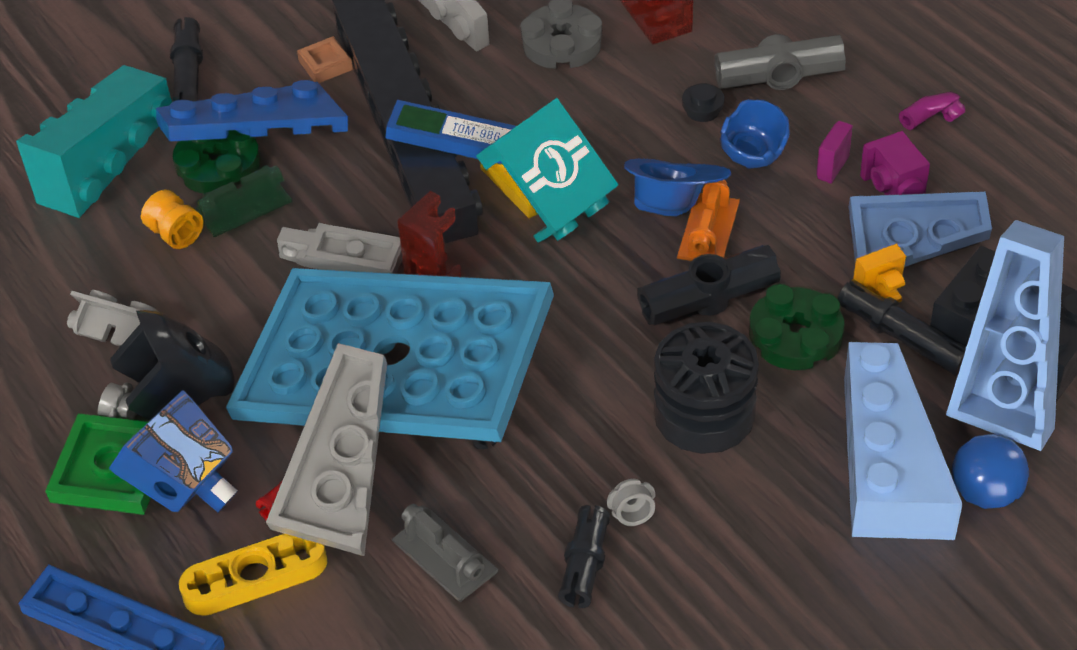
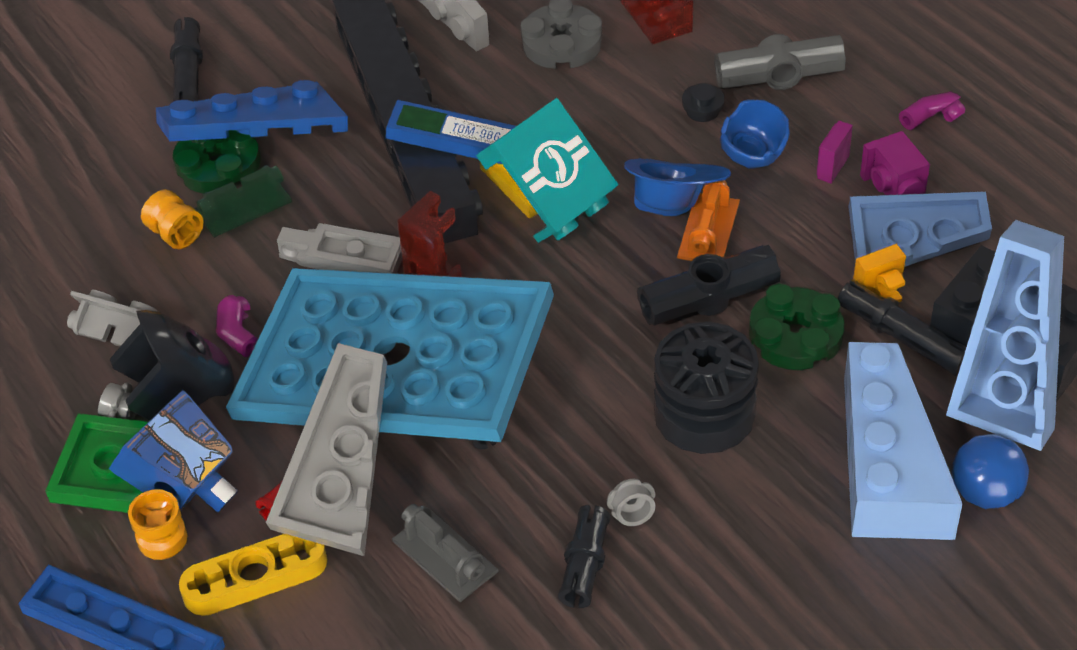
(93, 141): teal wedge -> none
(157, 524): none -> light orange wheel
(229, 324): none -> magenta arm
(324, 60): nougat tile -> none

